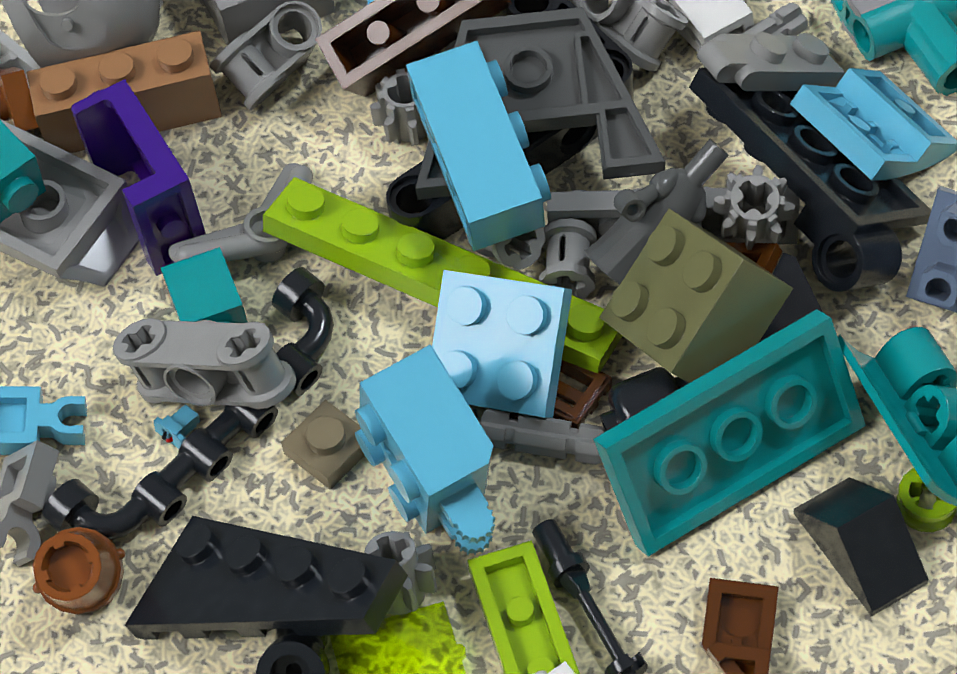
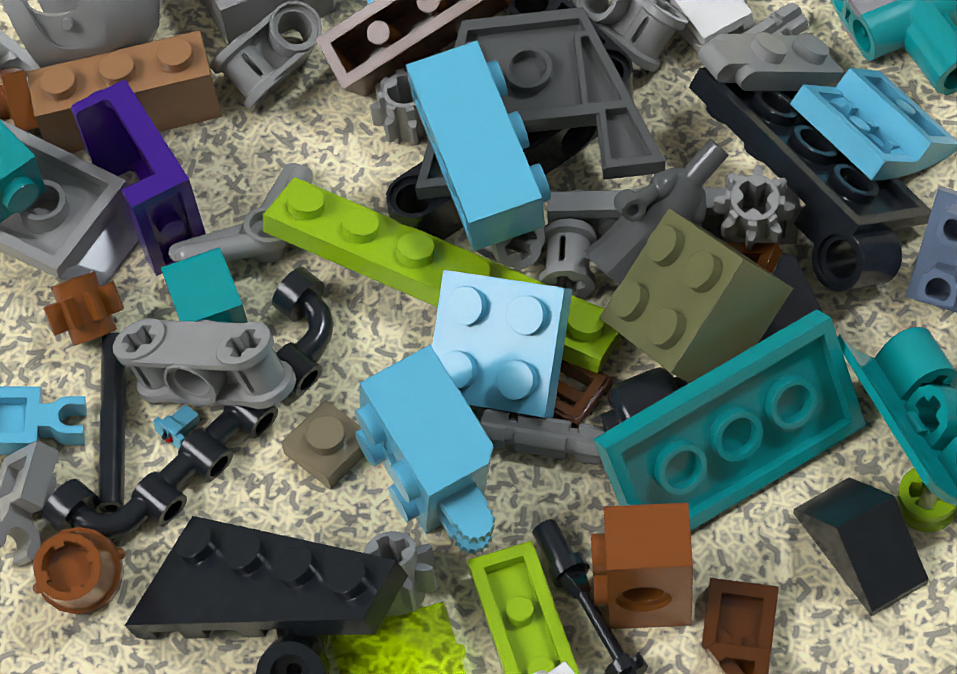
(83, 308): none -> dark orange gear
(112, 428): none -> black piece
(644, 565): none -> dark orange brick

